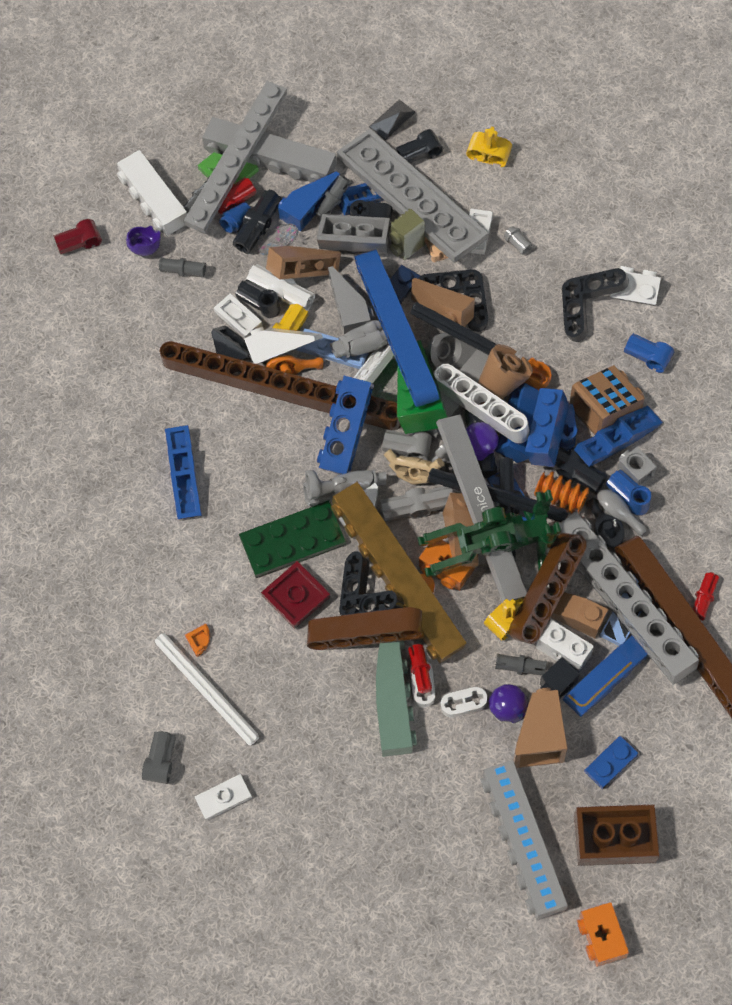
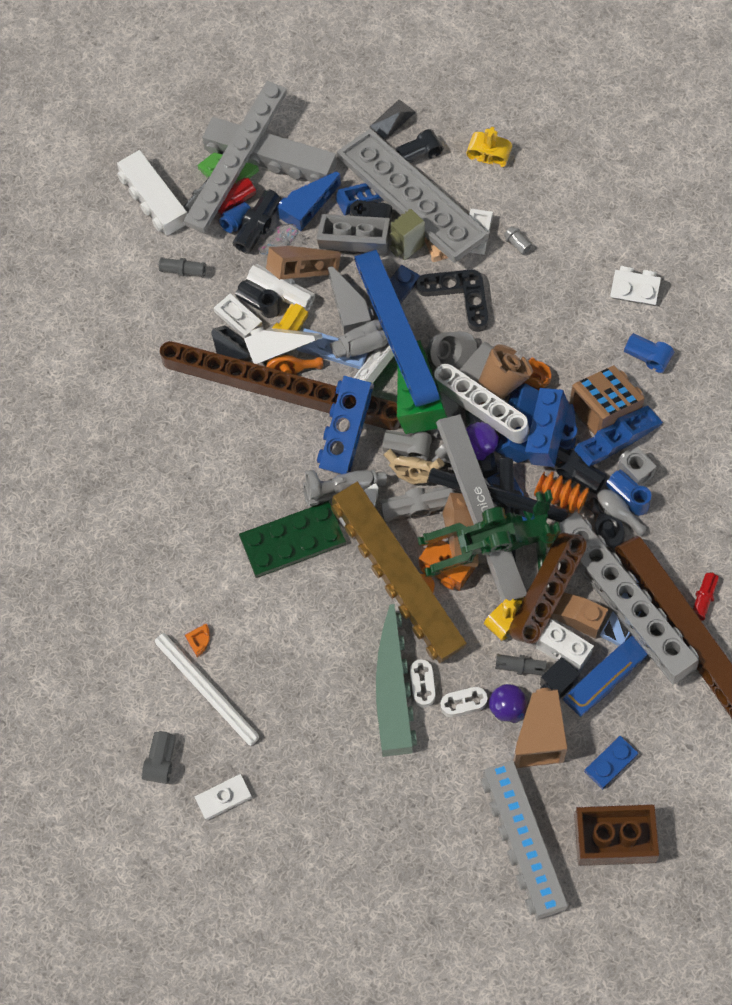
(84, 235): dark red piece -> none
(143, 240): dark purple hair -> none
(183, 472): blue slope -> none
(295, 594): dark red plate -> none
(333, 196): dark grey pin -> none
(357, 569): black beam -> none
(364, 628): reddish brown beam -> none
(420, 668): red axle -> none
(443, 301): medium nougat slope -> none
(452, 328): black axle -> none
(584, 292): black beam -> none
(605, 919): orange brick -> none

